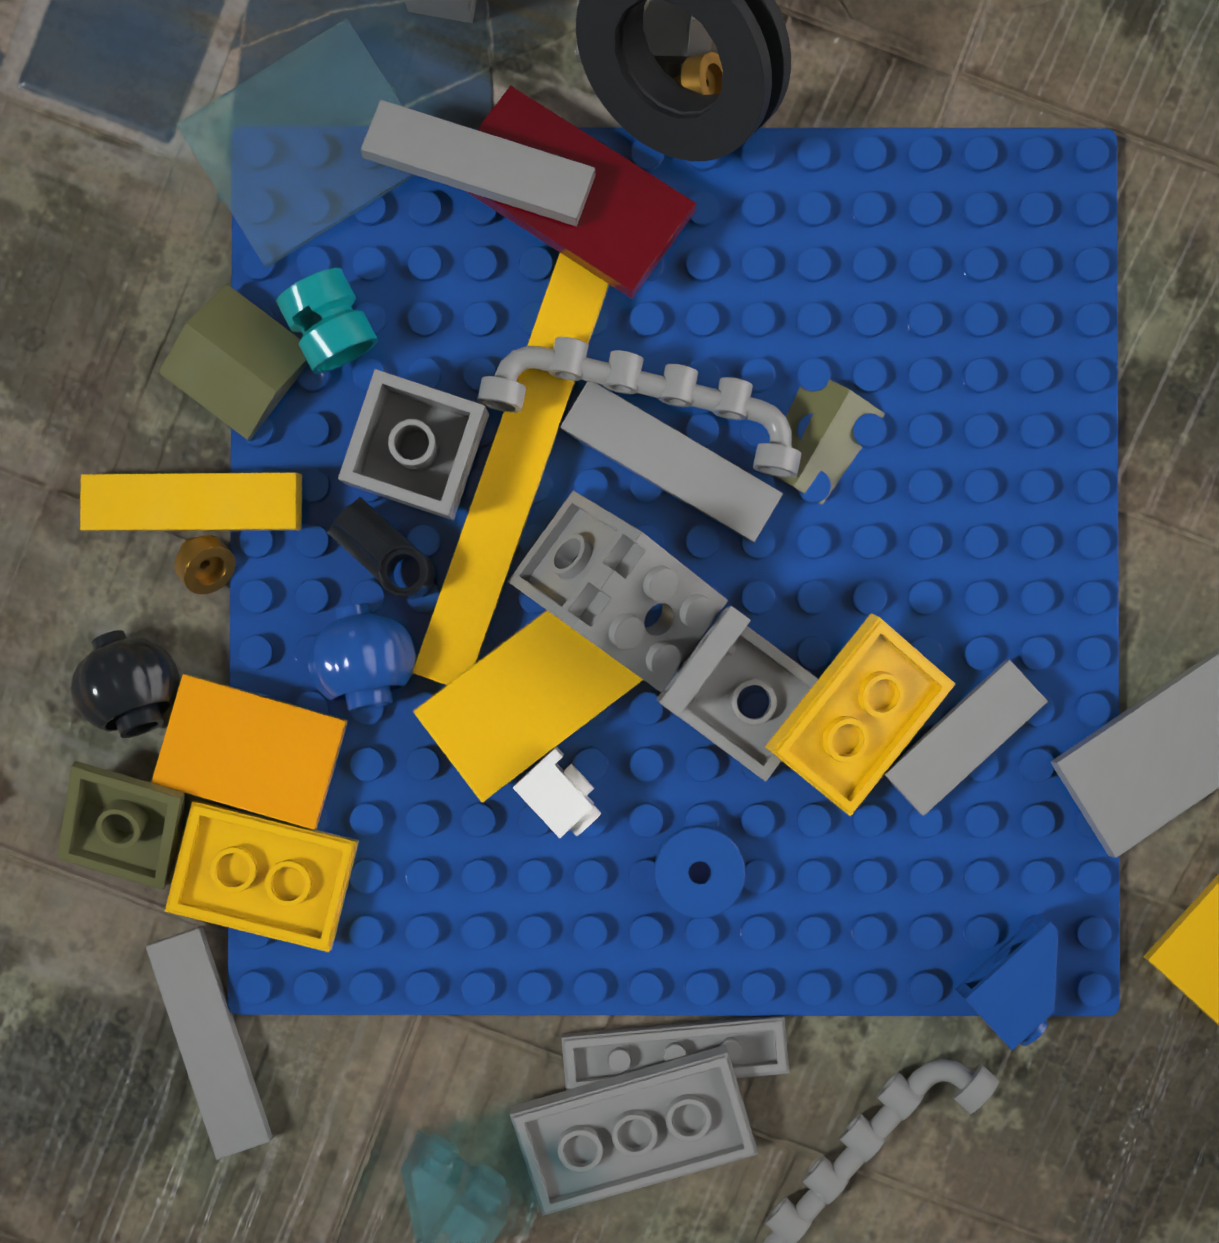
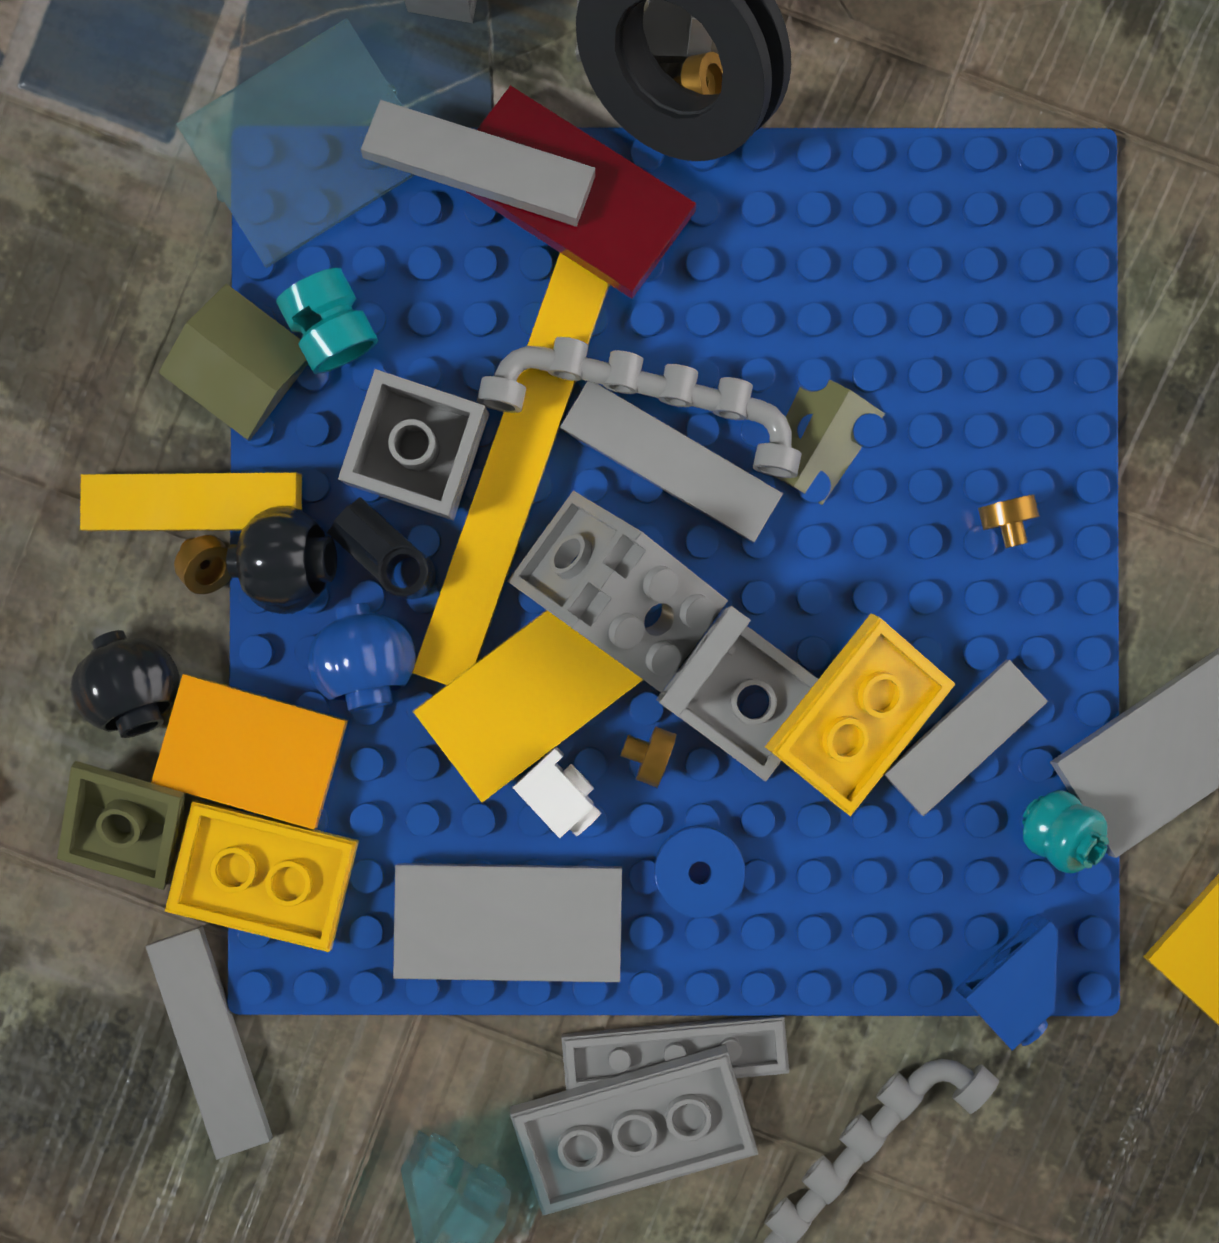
(283, 560): none -> black plant
(507, 922): none -> light grey tile
(651, 754): none -> pearl gold tile
(1010, 517): none -> pearl gold tile
(1065, 831): none -> teal piece

